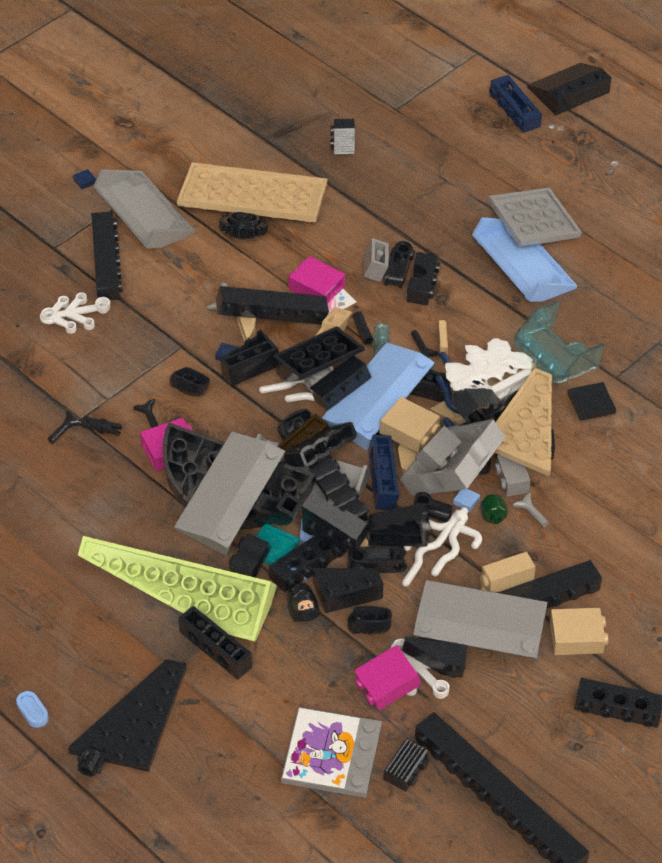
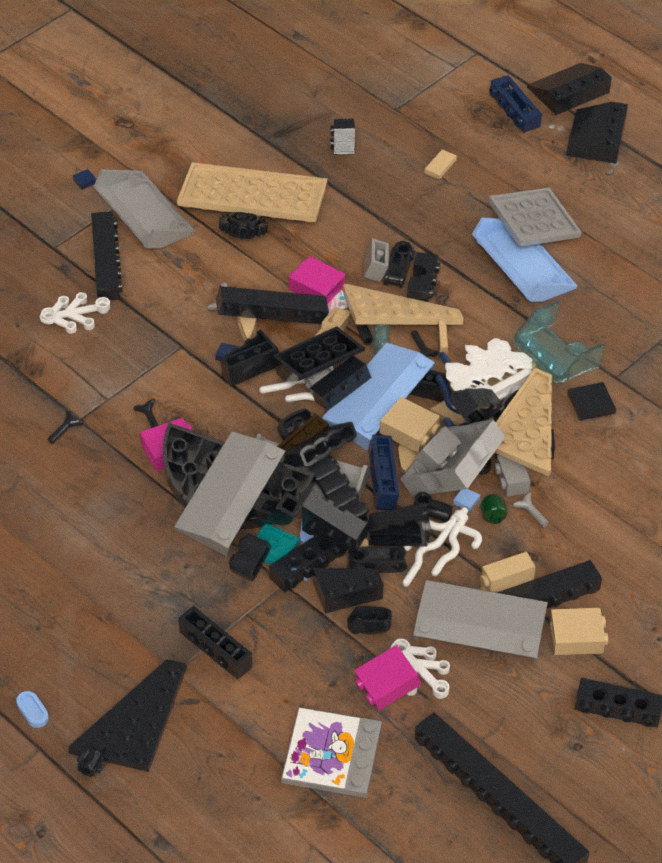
(102, 425): black pin -> none
(189, 381): black piece -> none
(227, 598): yellowish green wedge -> none
(302, 603): black piece -> none
(384, 308): none -> tan wing
(406, 765): black brick -> none
(440, 164): none -> tan tile
(442, 657): black slope -> none
(598, 132): none -> black slope

